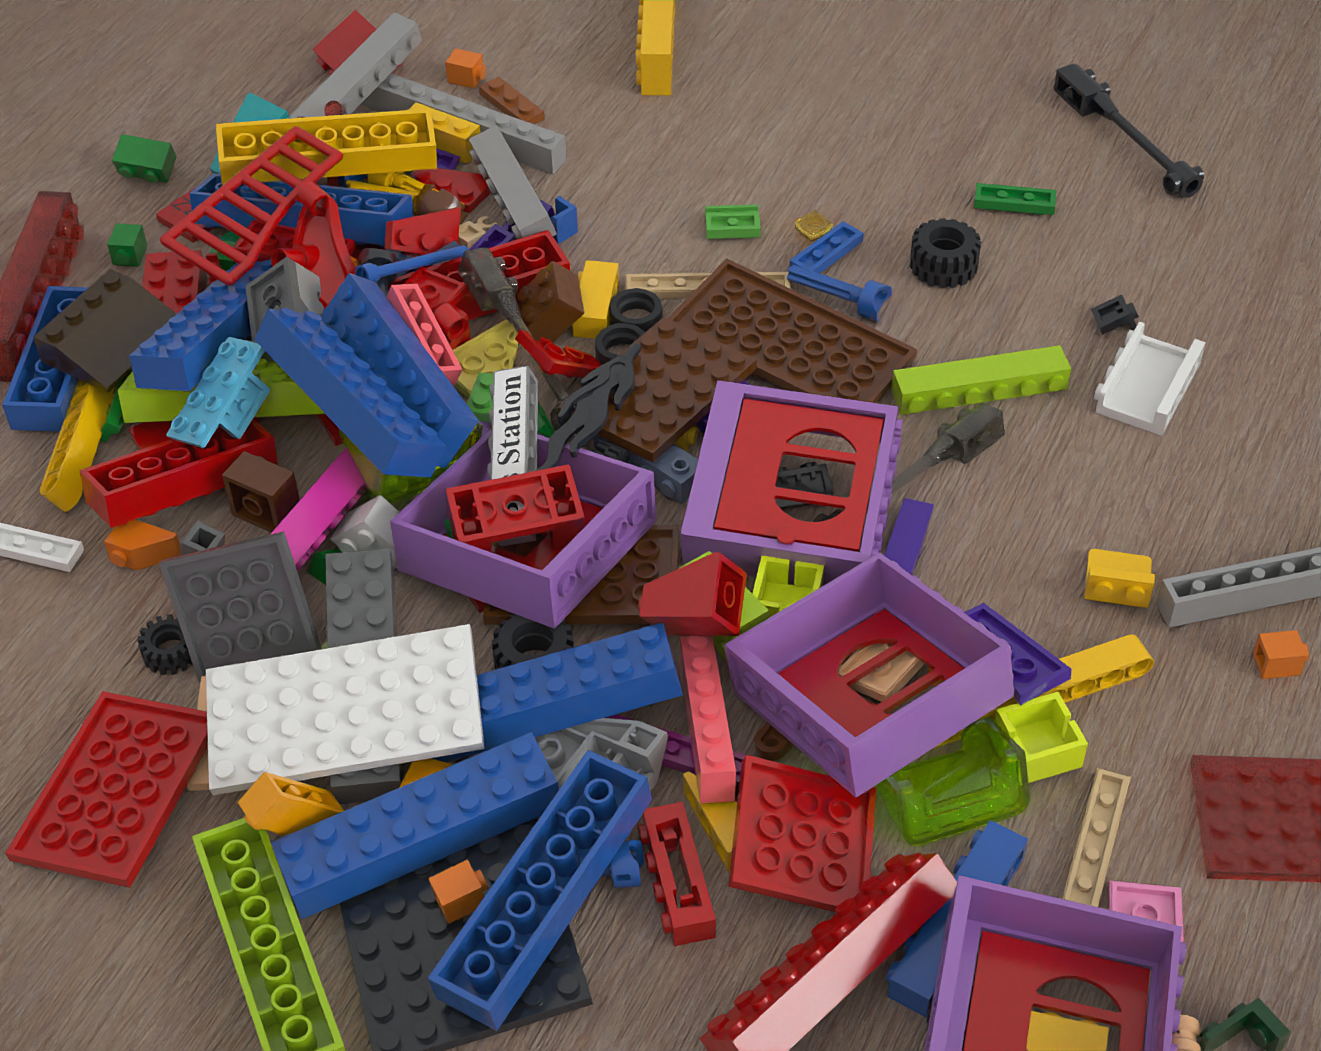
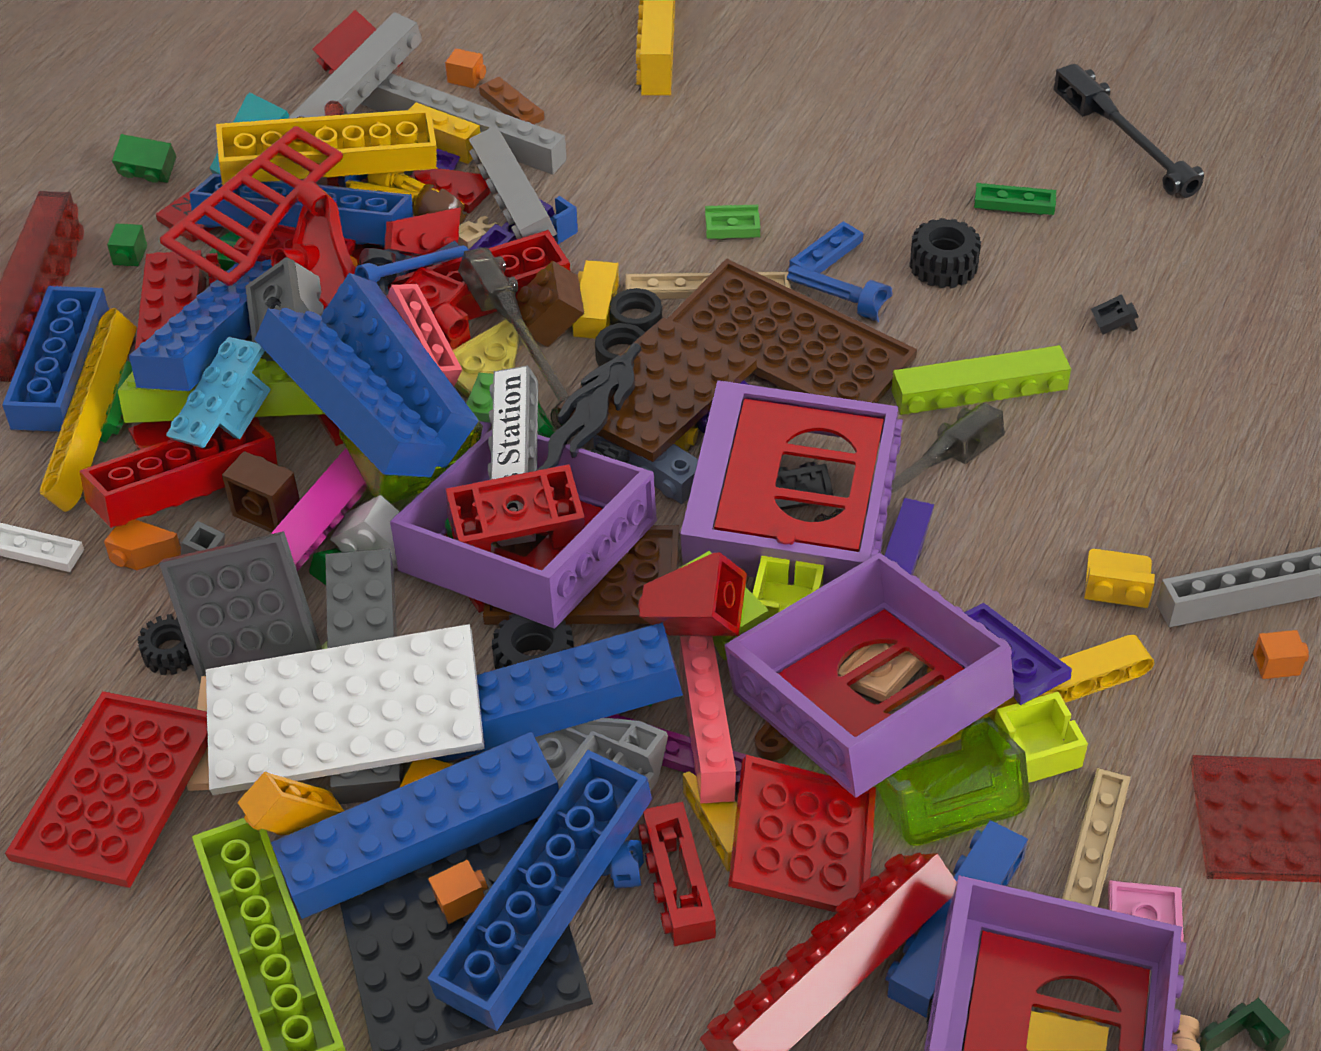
(102, 330): dark brown slope -> none
(555, 360): red wing -> none
(813, 225): clear yellow plate -> none
(1147, 381): white panel -> none

